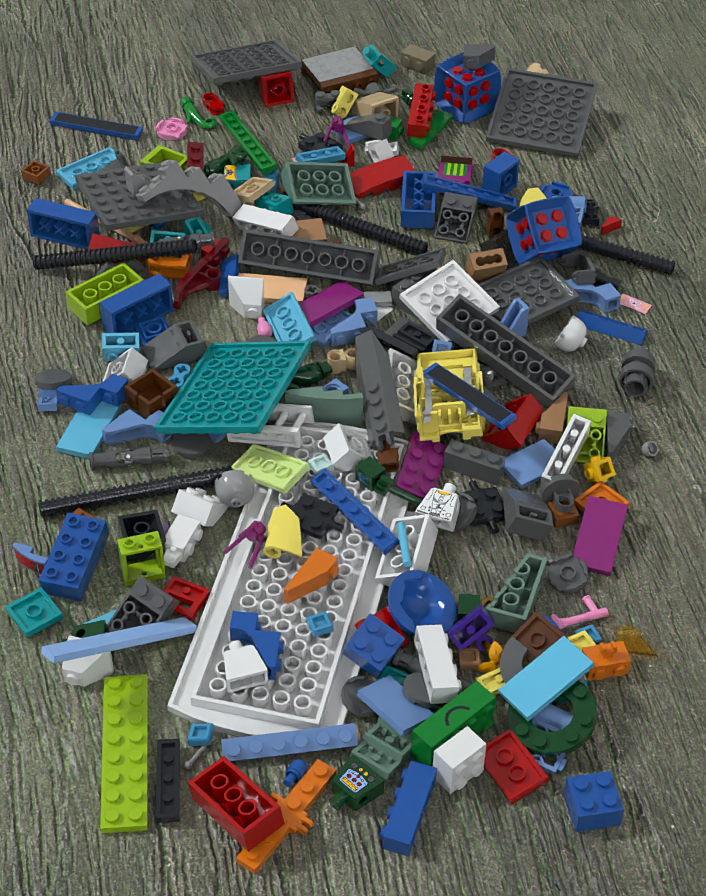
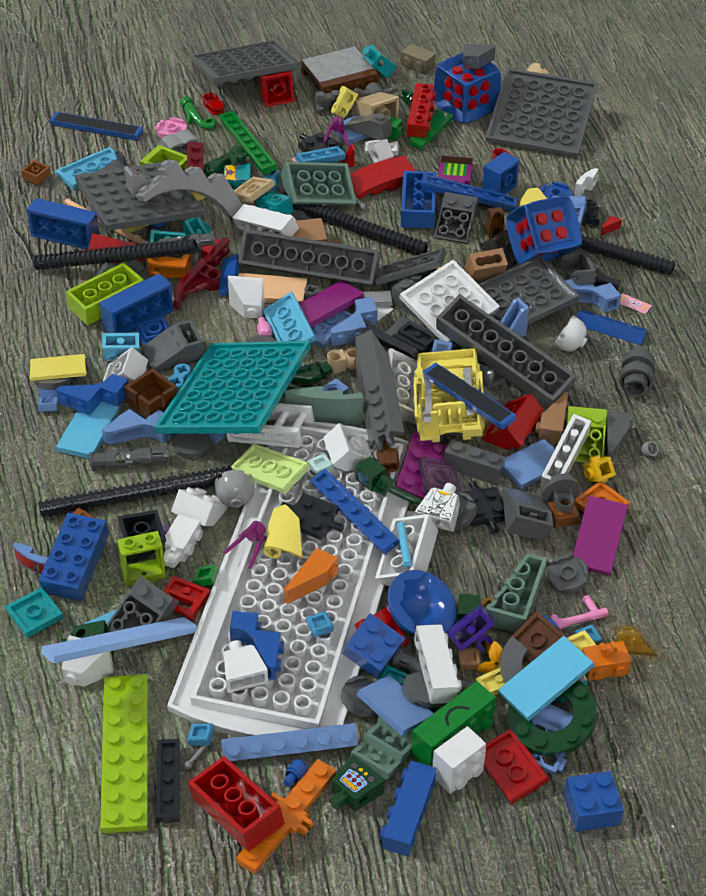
(57, 367): none -> light yellow piece
(179, 141): none -> light grey brick
(205, 575): none -> green plate
(438, 473): none -> clear purple tile
(586, 181): none -> white slope

